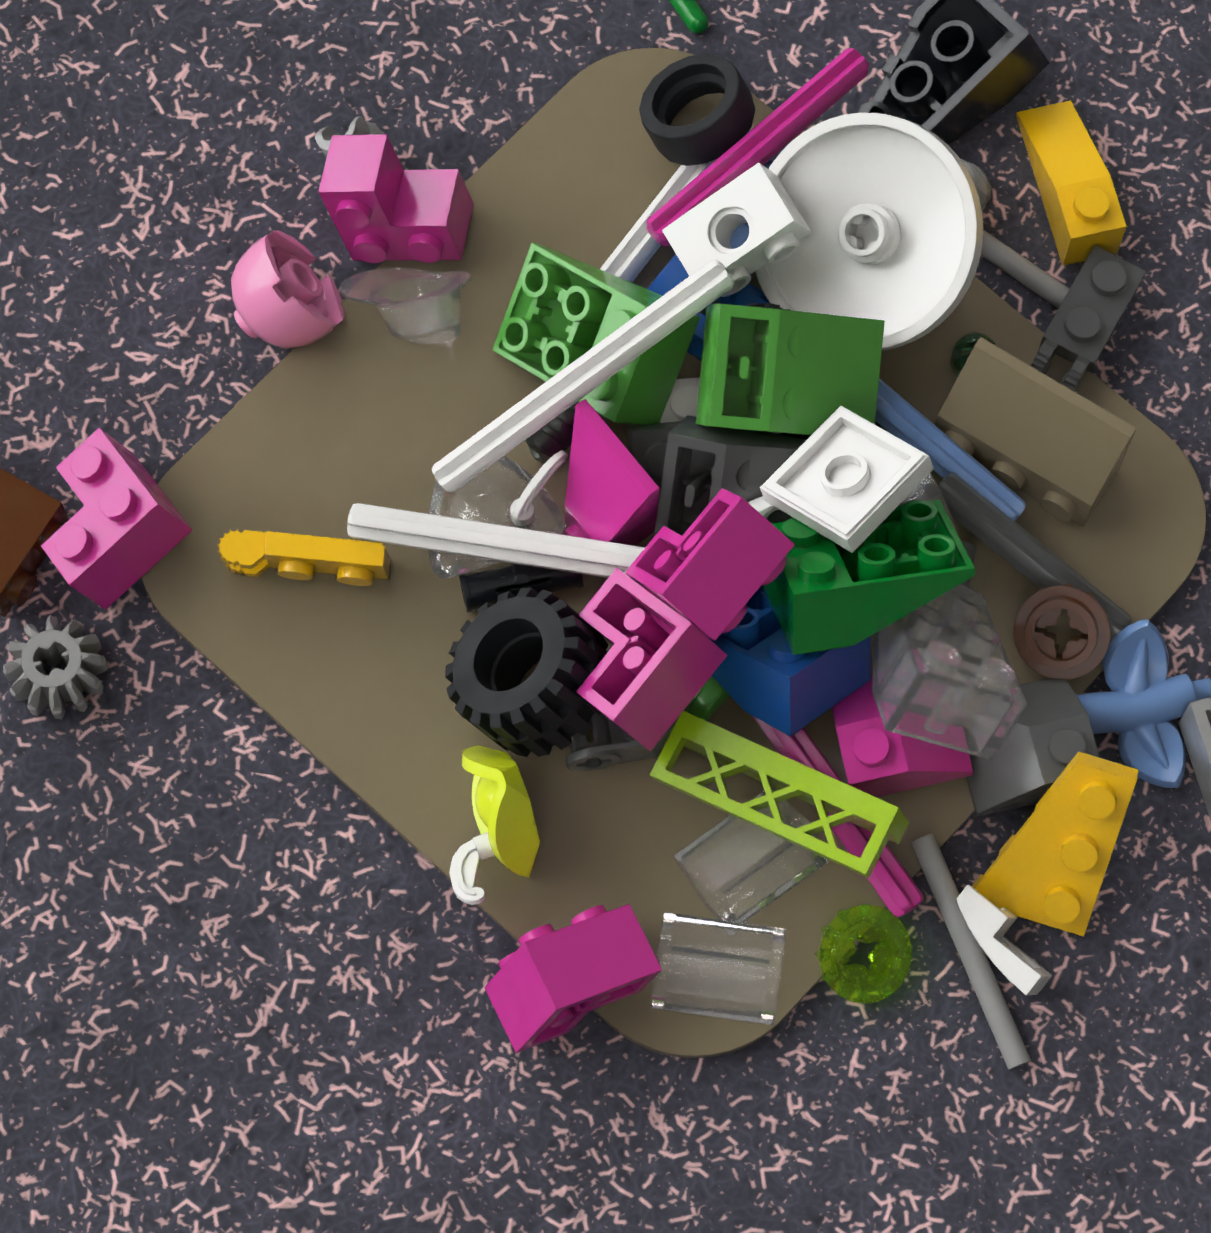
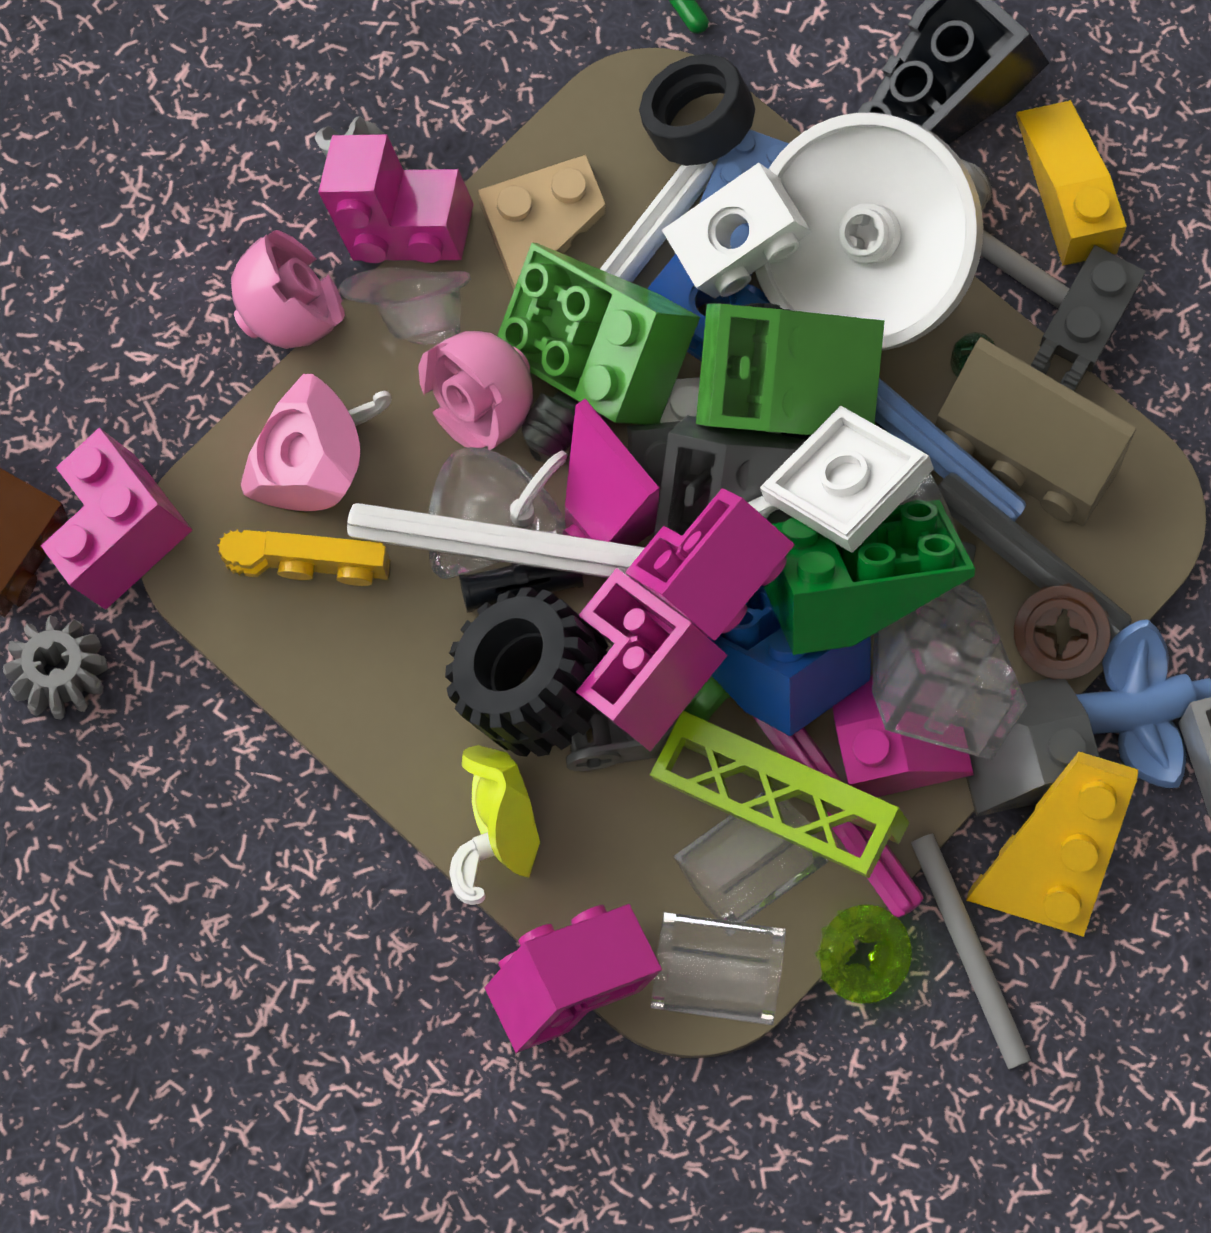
(308, 448): none -> bright pink hat
(480, 387): none -> bright pink cylinder
(541, 209): none -> tan wing
(583, 375): white axle -> none
(766, 137): dark pink axle -> none
(988, 927): white slope -> none

